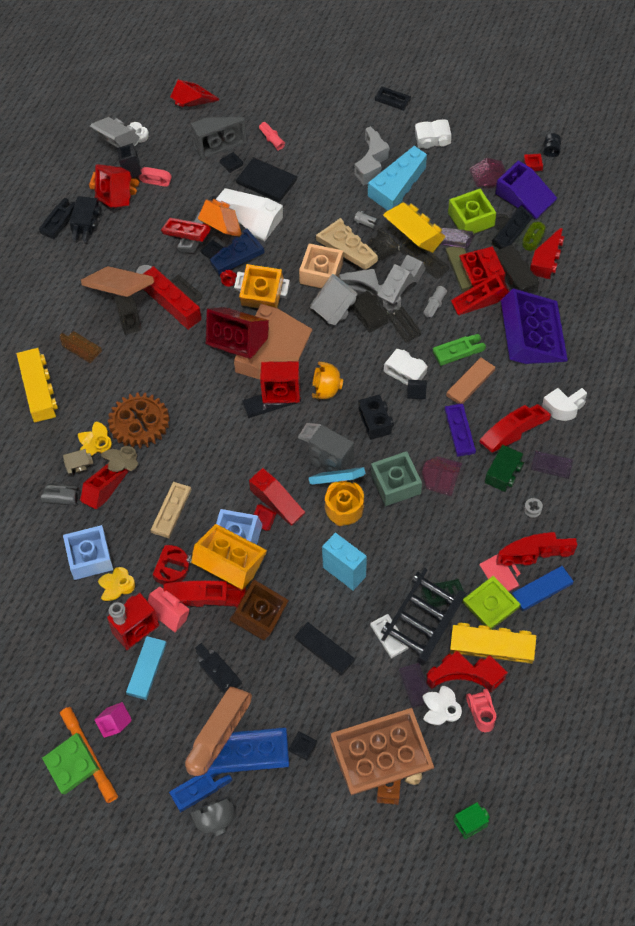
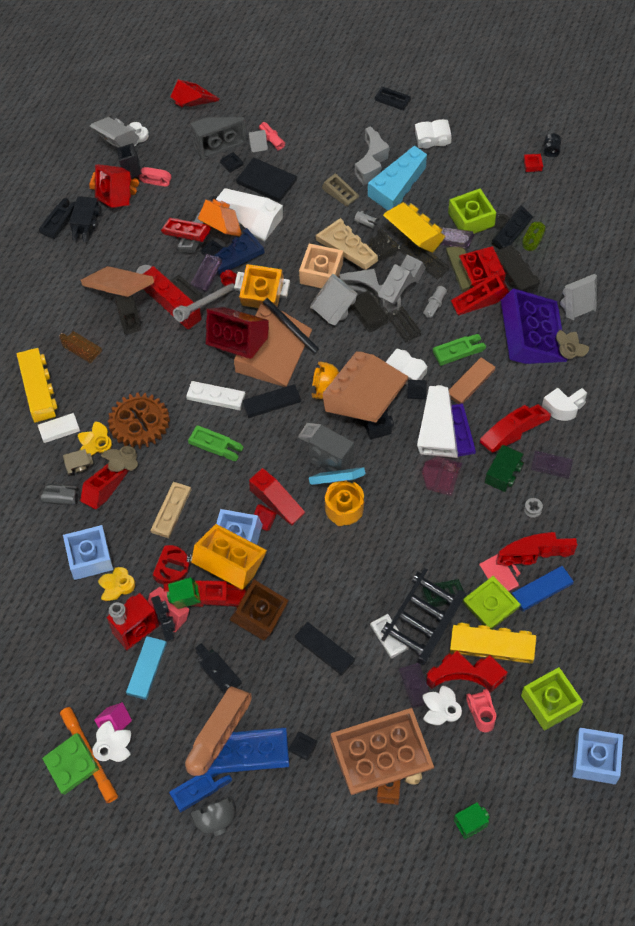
(58, 428): none -> white tile
(114, 741): none -> white plate
(167, 623): none -> black hinge
(182, 312): none -> light grey piece
(183, 593): none -> green brick
(206, 272): none -> clear purple plate
(214, 443): none -> bright green hinge
(215, 395): none -> white plate
(258, 141): none -> light grey slope
(280, 382): red brick -> none
(288, 323): none -> black bar
(331, 190): none -> dark tan slope
(344, 561): medium azure brick -> none
(363, 388): none -> nougat slope
(396, 478): sand green brick -> none
(437, 427): none -> white slope
(487, 172): clear pink slope -> none
(524, 187): dark purple slope -> none
(544, 256): red slope -> none
(551, 698): none -> lime brick
(570, 345): none -> dark tan plate
(580, 297): none -> light grey slope
(597, 756): none -> light blue brick

